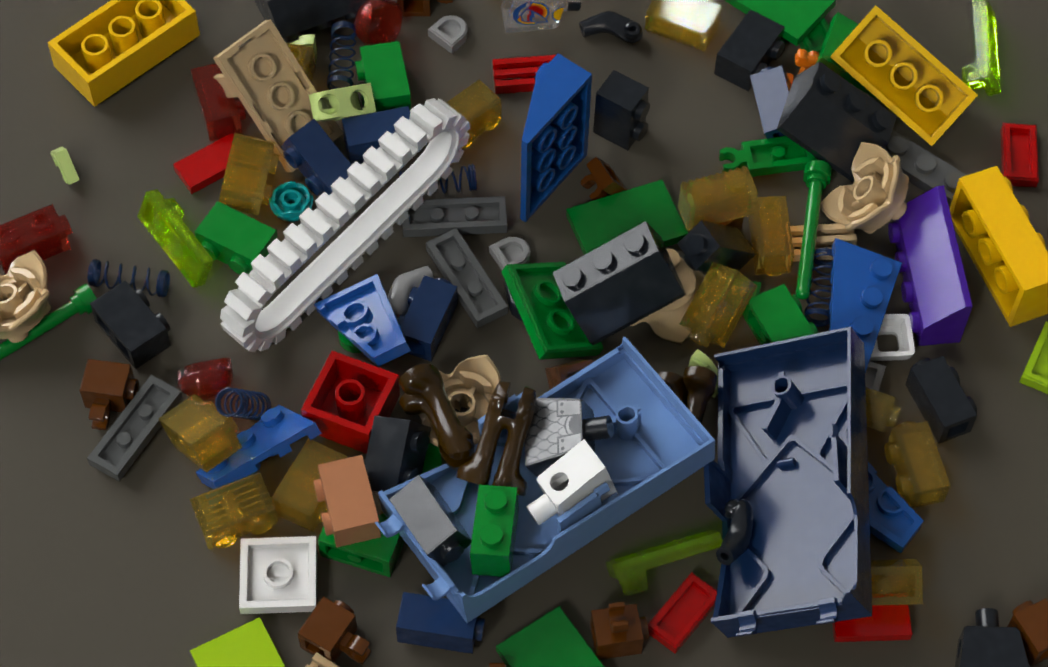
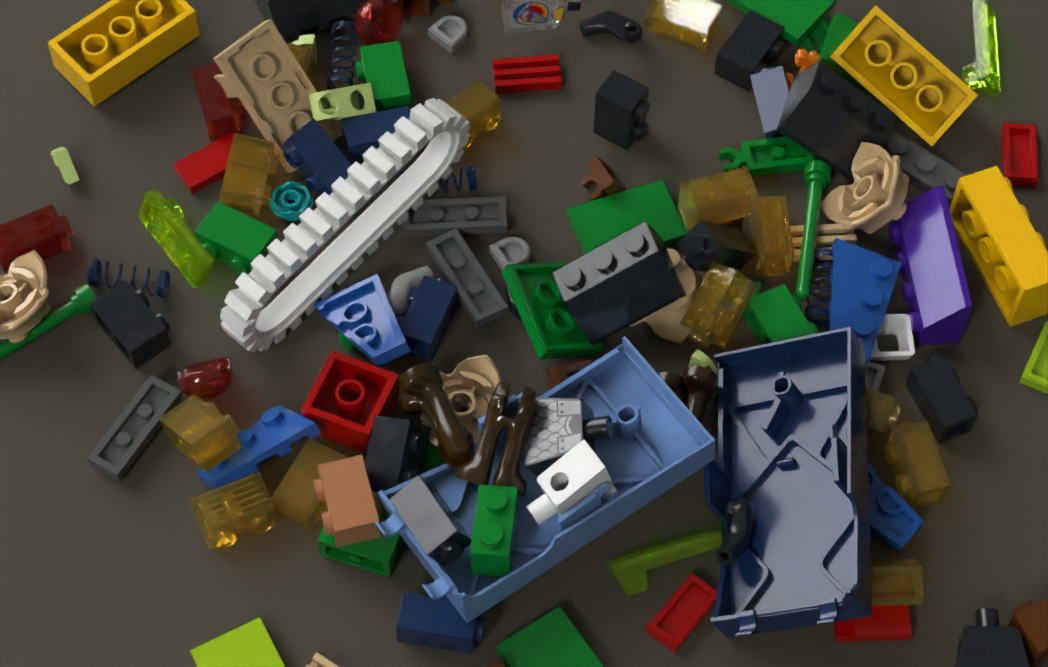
(107, 388): reddish brown brick -> none
(244, 403): dark blue piece -> none
(278, 575): white plate -> none
(332, 631): reddish brown brick -> none
(554, 130): blue slope -> none
(618, 631): reddish brown brick -> none

